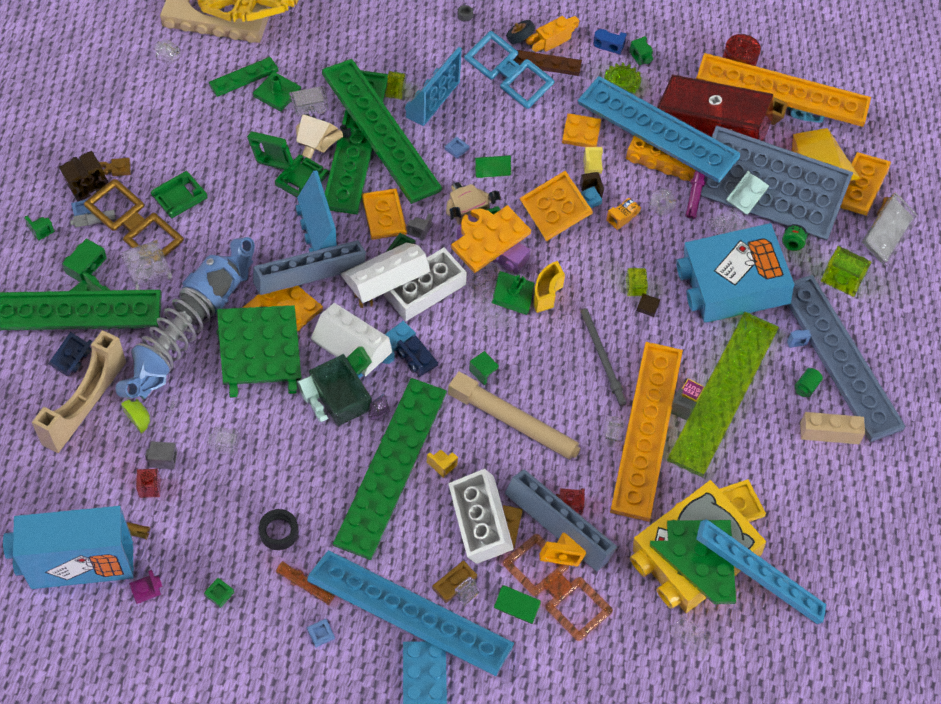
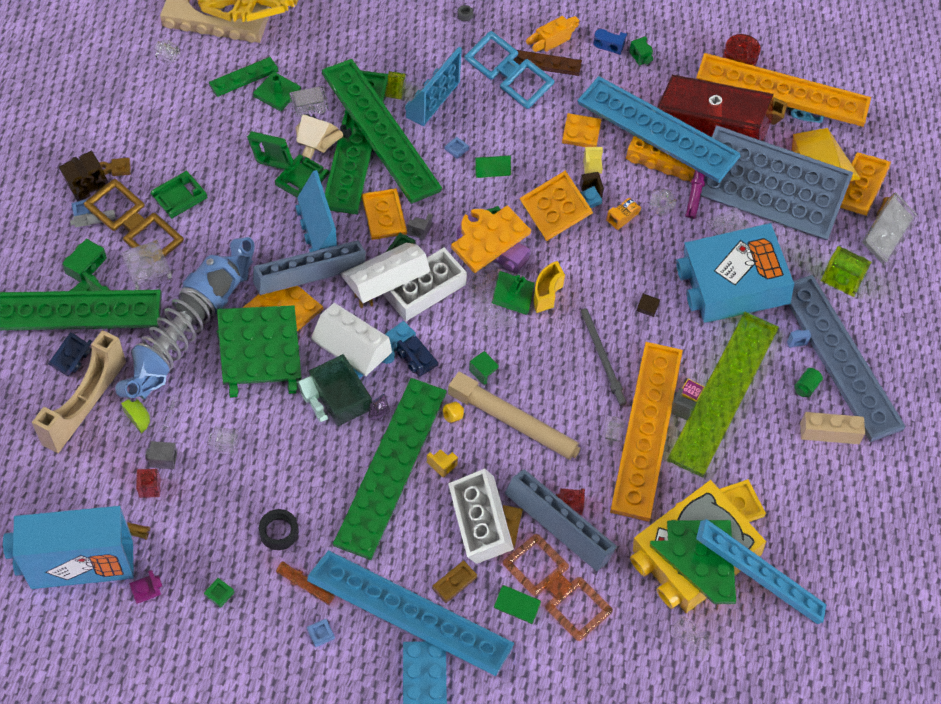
(40, 228): green panel -> none
(359, 359): green plate -> none
(453, 412): none -> yellow piece
(467, 198): tan torso -> none
(467, 591): clear tile -> none
(520, 31): black wheel -> none
(564, 552): light orange slope -> none
(624, 77): clear neon green gear -> none
(636, 281): clear neon green panel -> none
(747, 193): light aqua plate -> none
(794, 237): green head -> none

